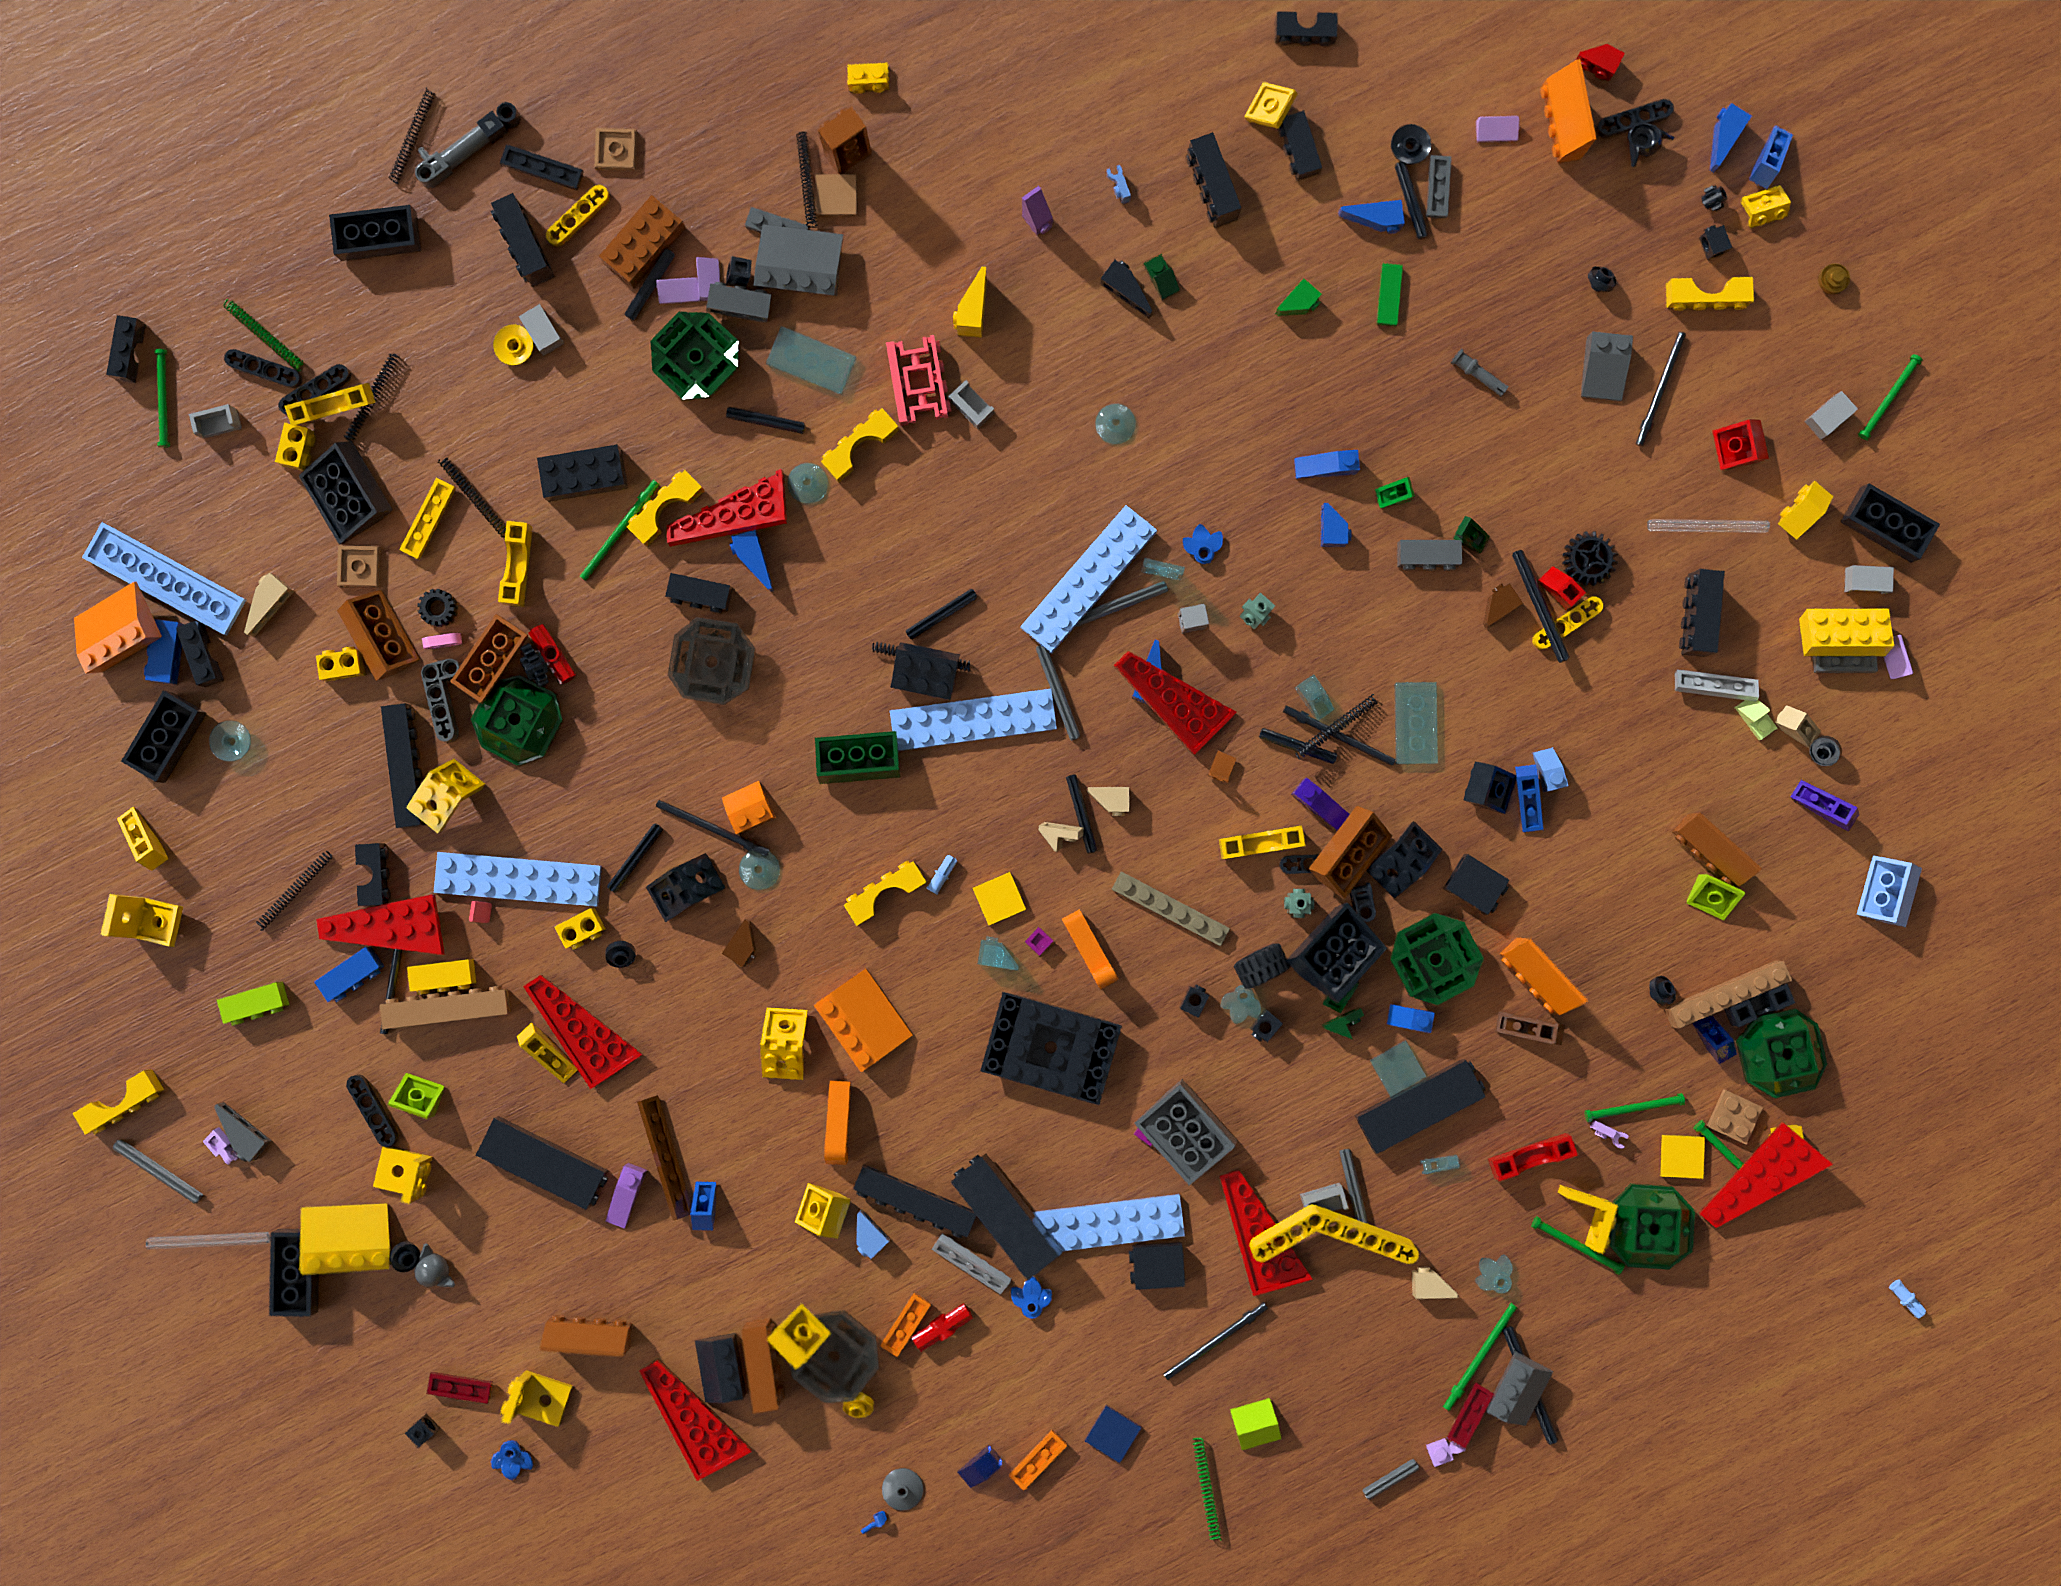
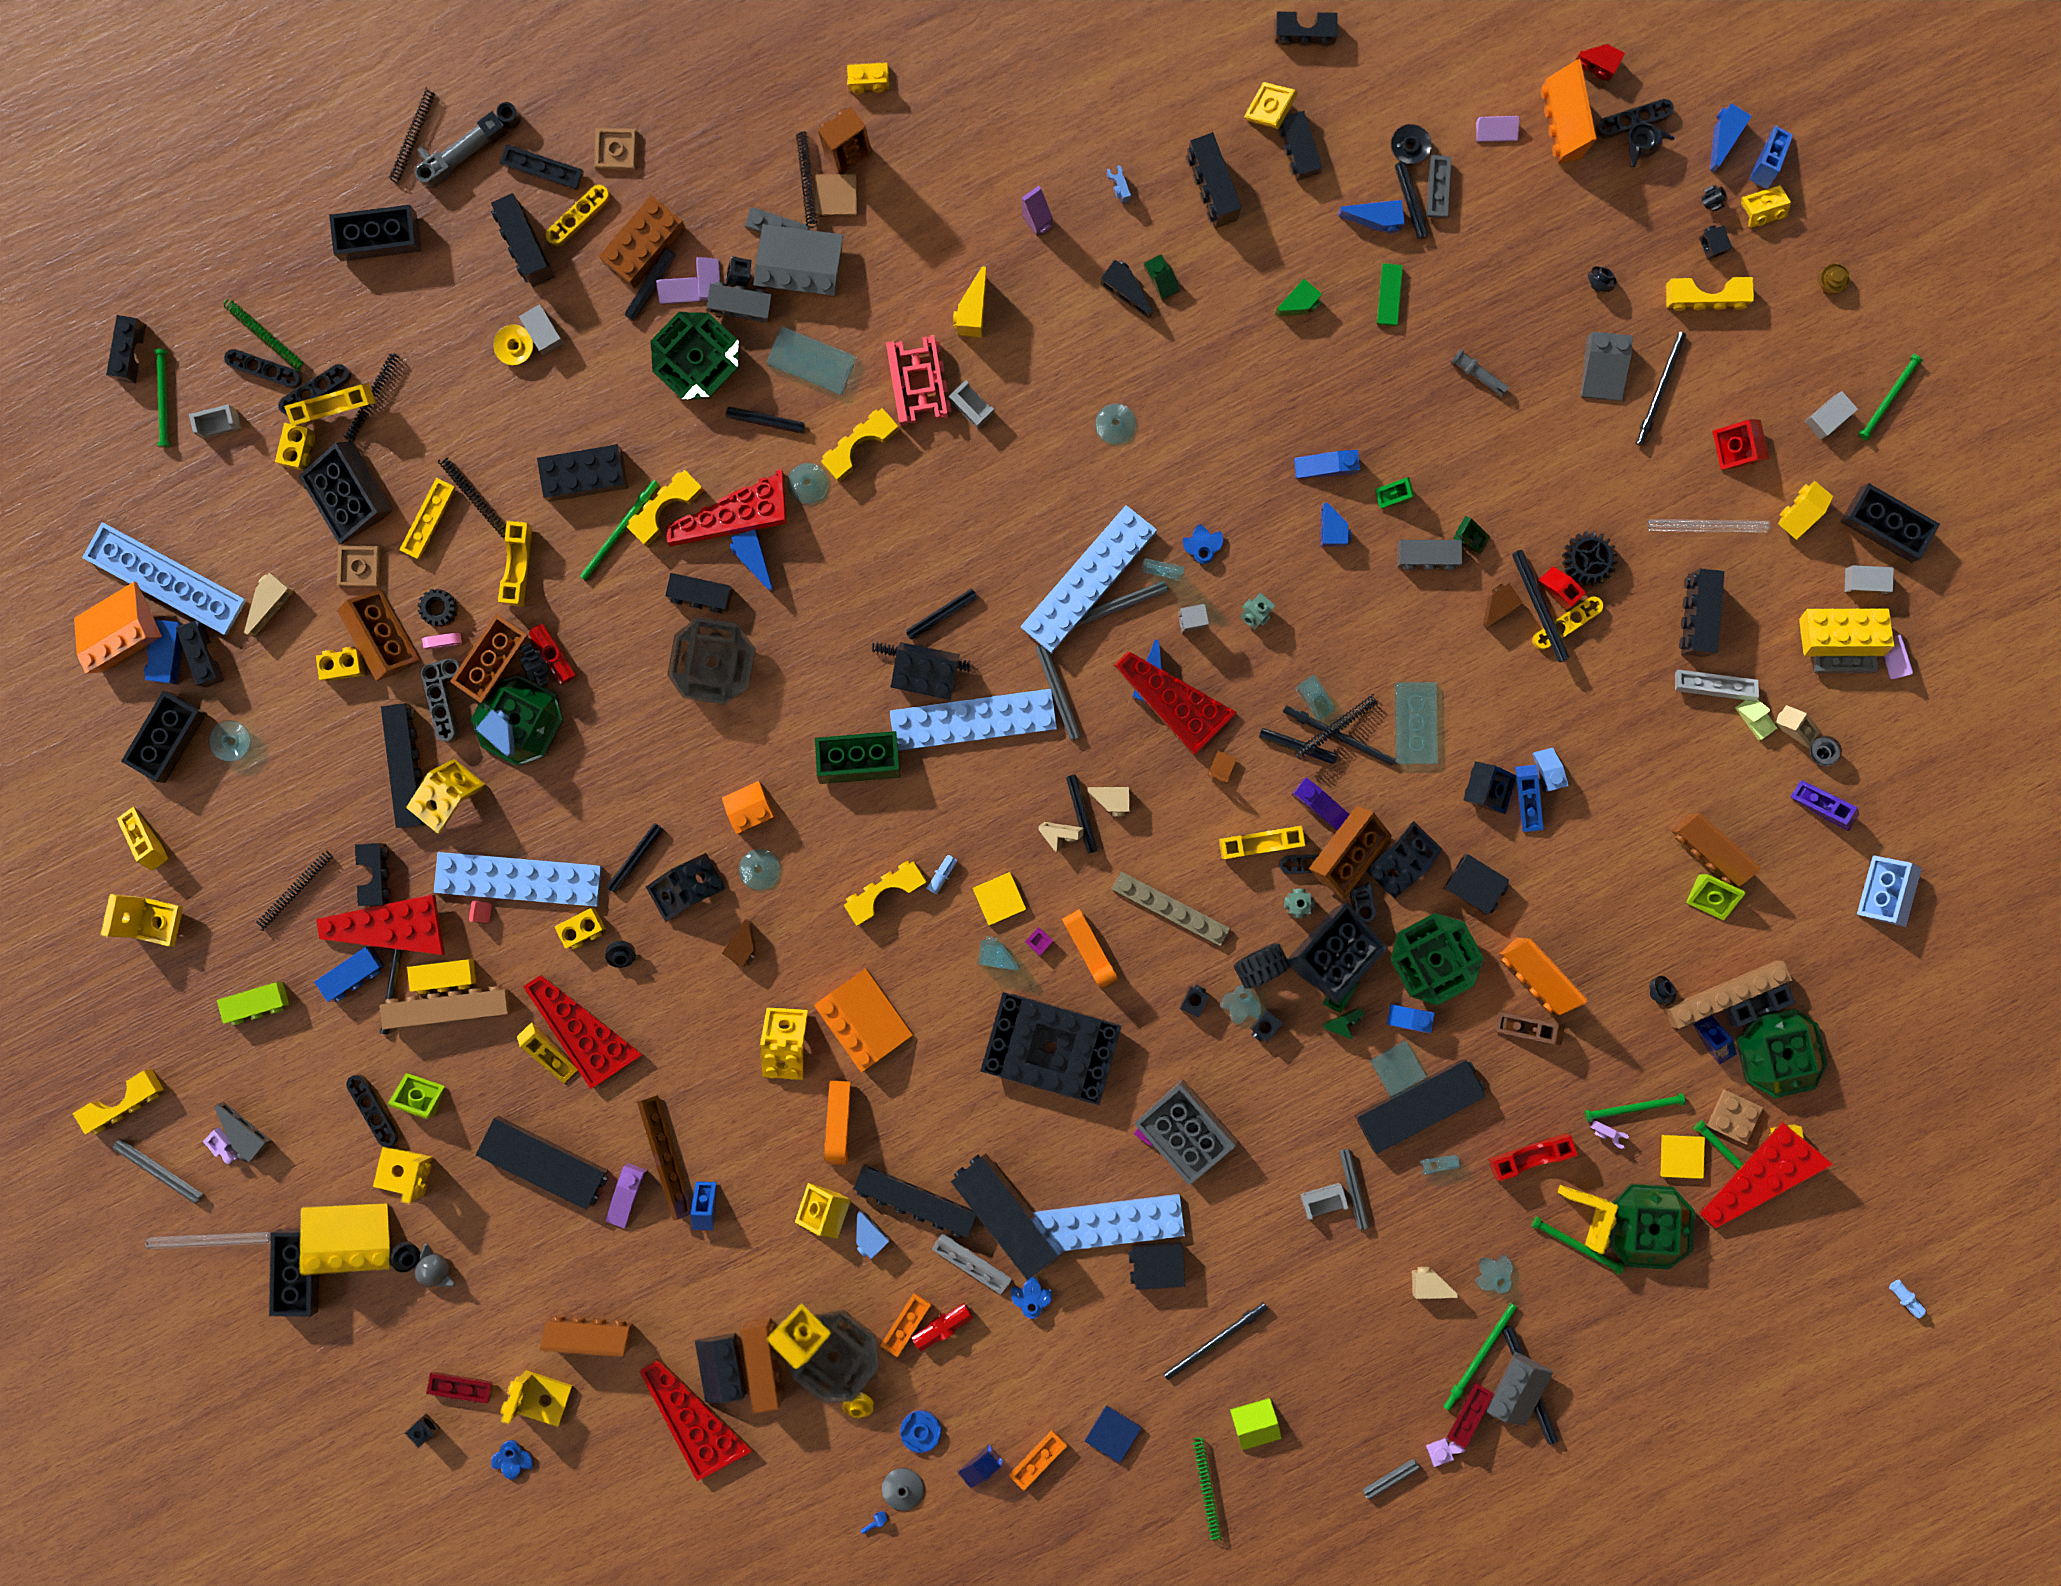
(498, 731): none -> medium blue slope
(748, 844): black bar -> none
(920, 1431): none -> blue tile
(1250, 1220): red wing -> none
(1338, 1231): yellow beam -> none

